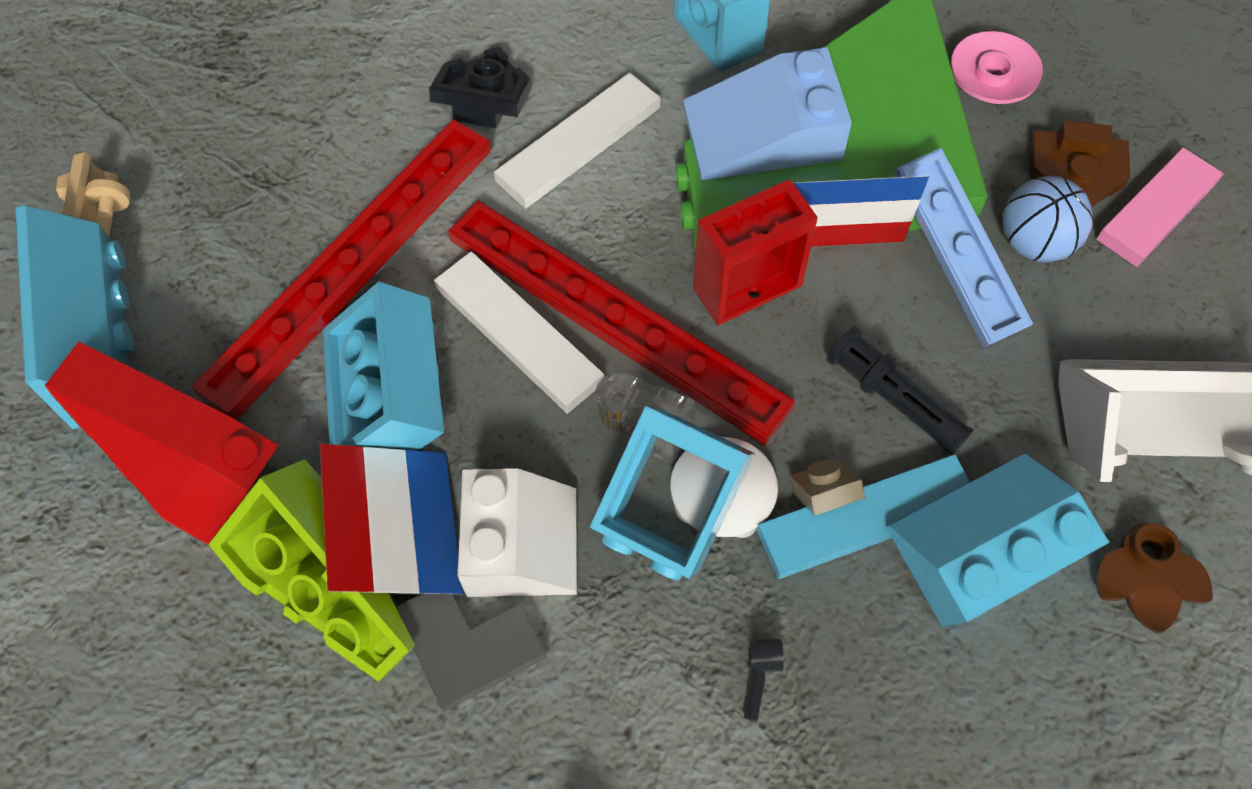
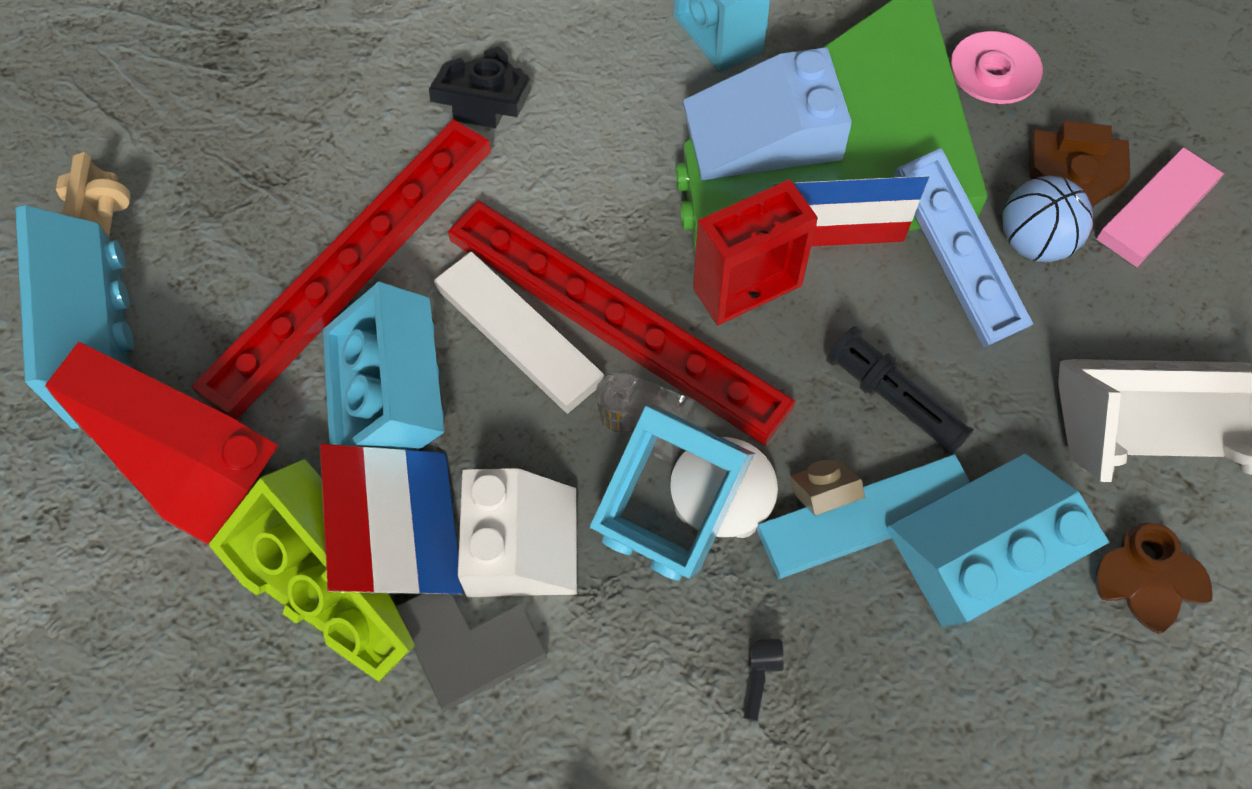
(577, 140): white tile -> none

